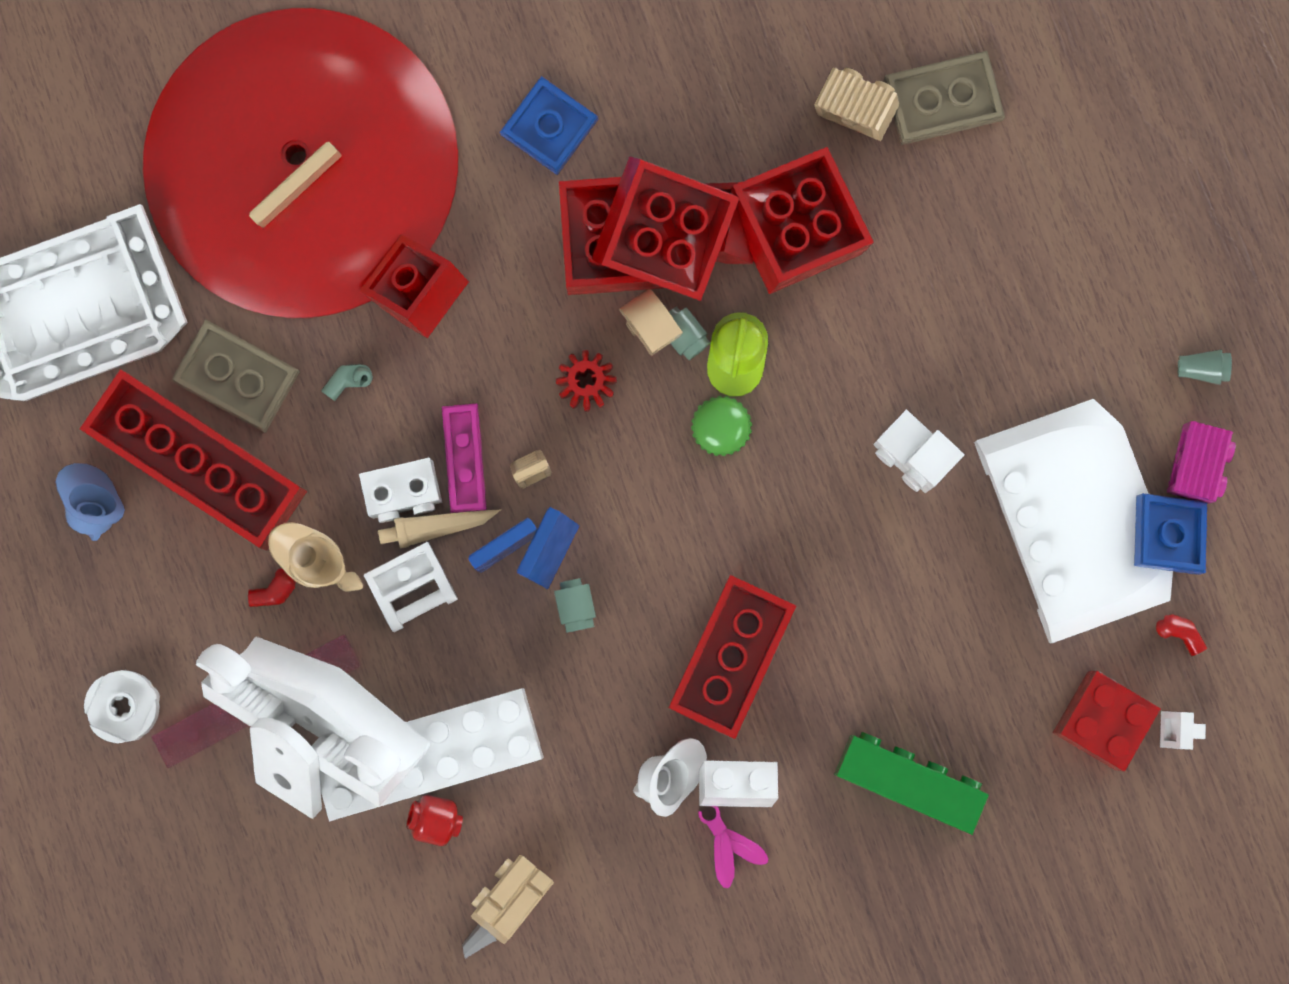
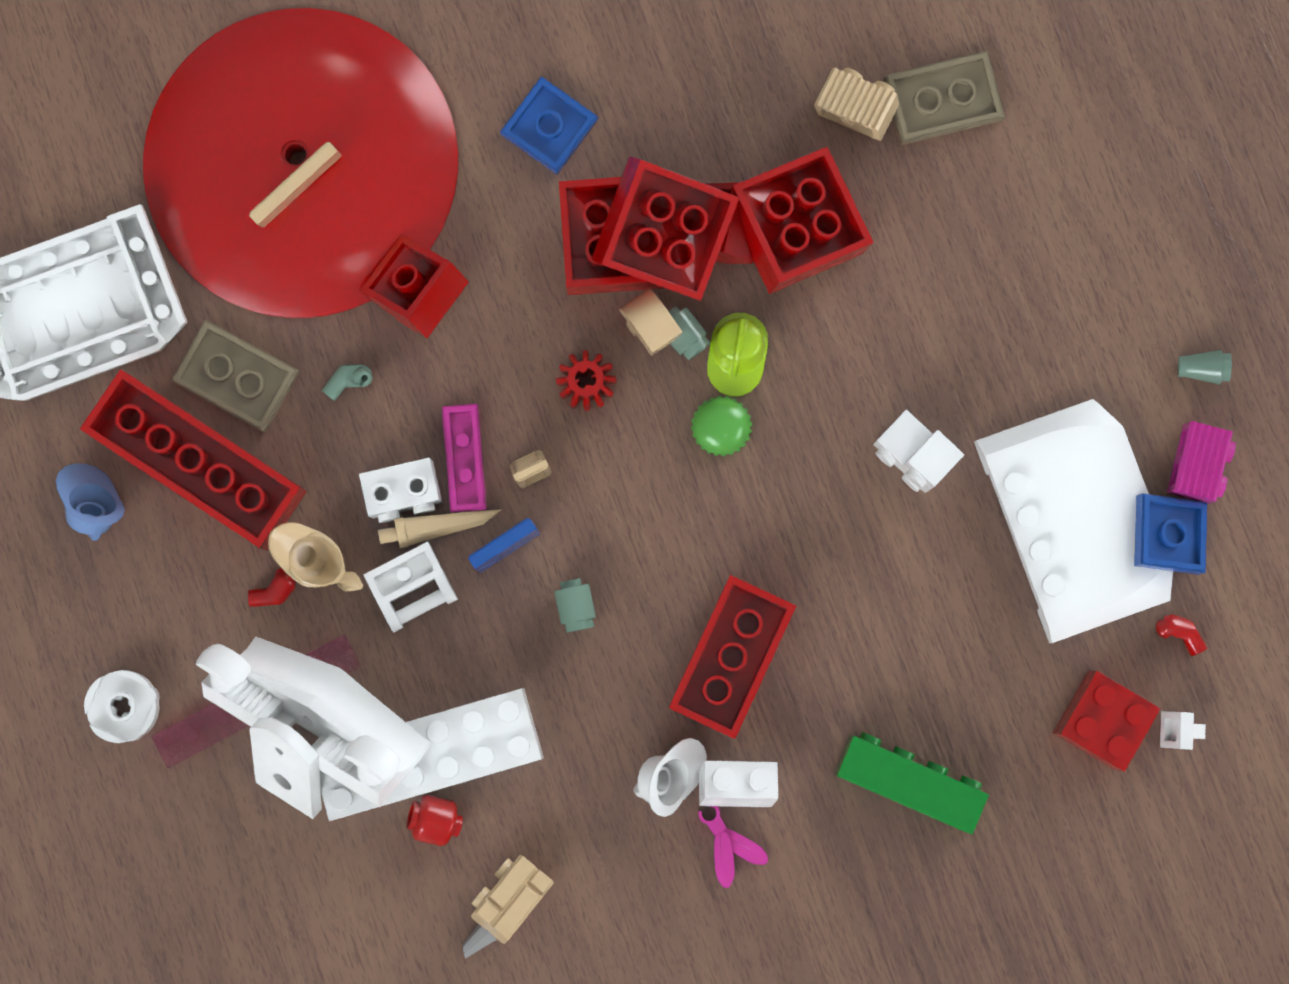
(548, 548): blue tile -> none

